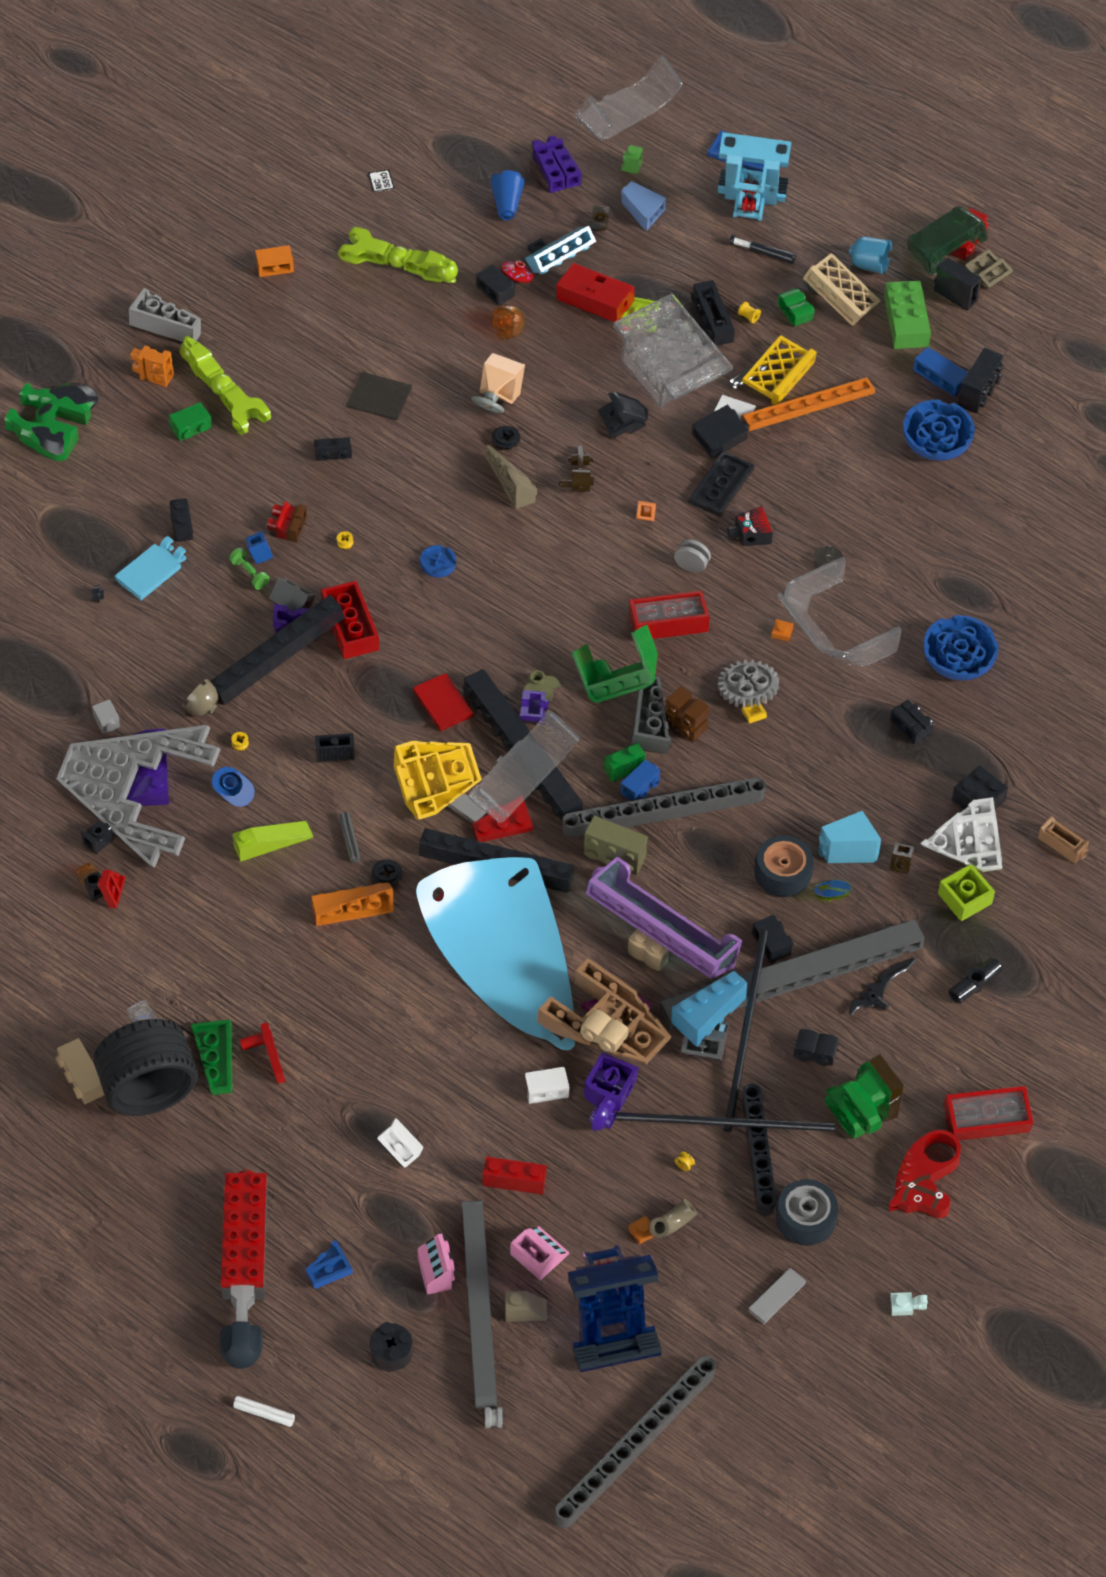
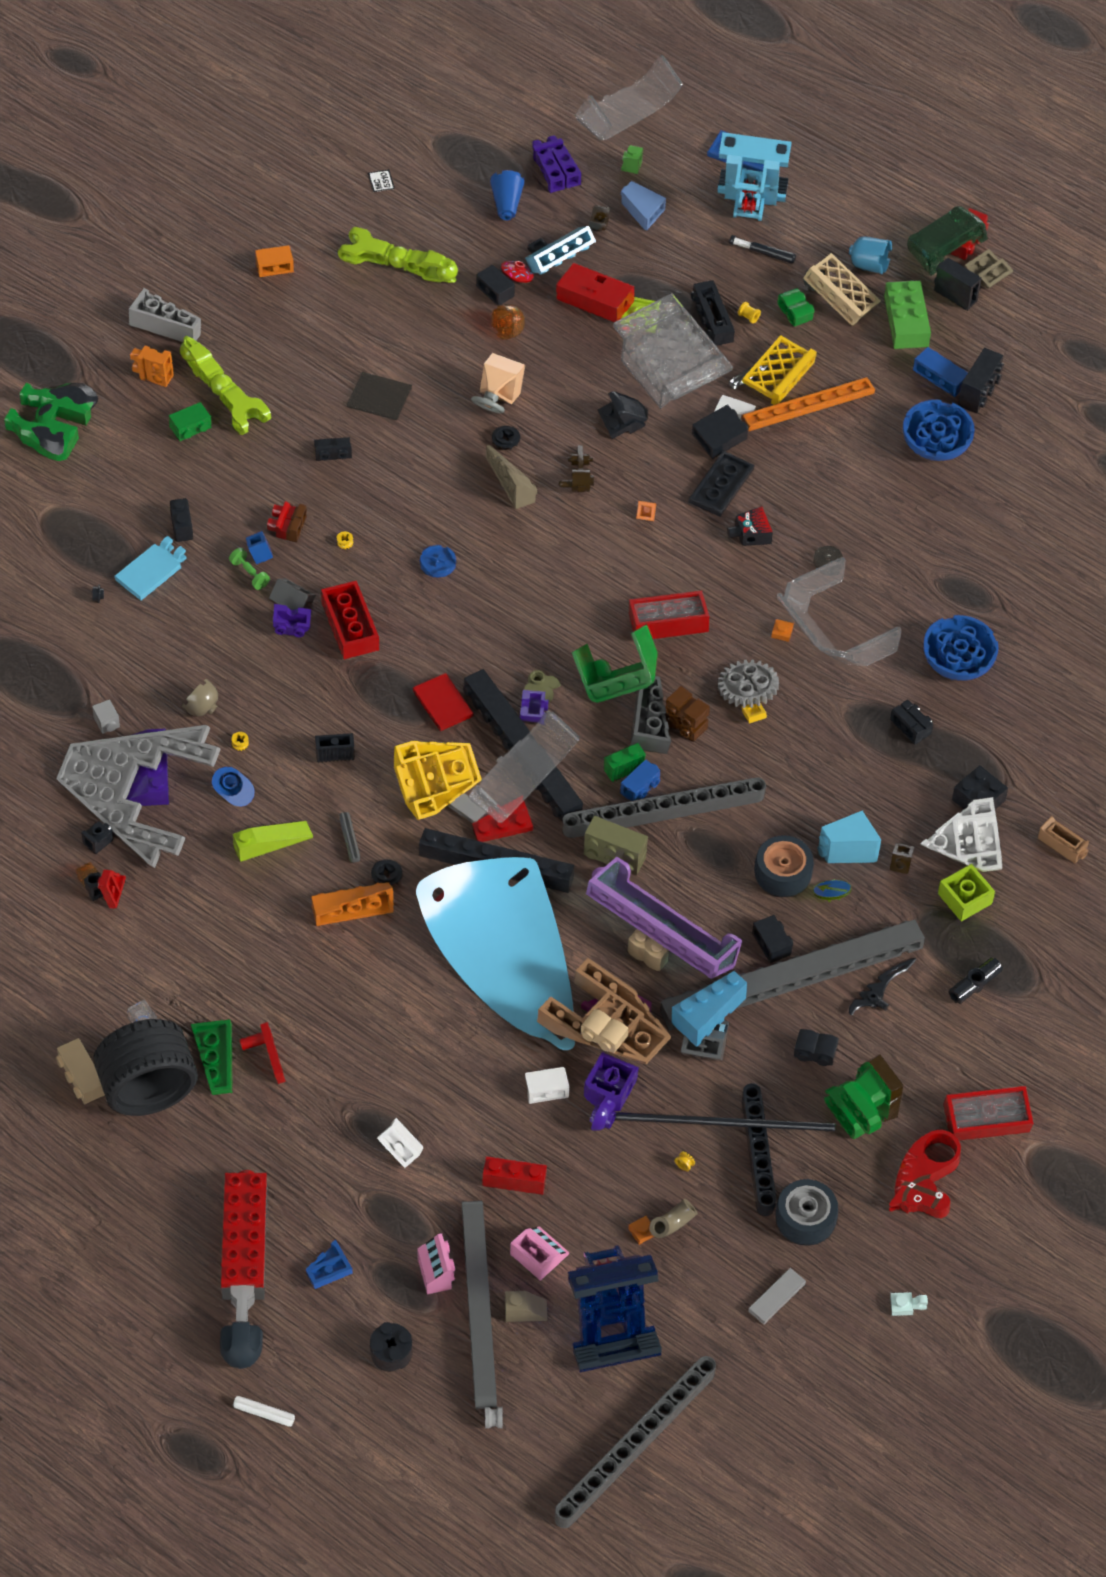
(277, 649): black brick -> none
(692, 556): light grey head -> none
(746, 1027): black piece -> none

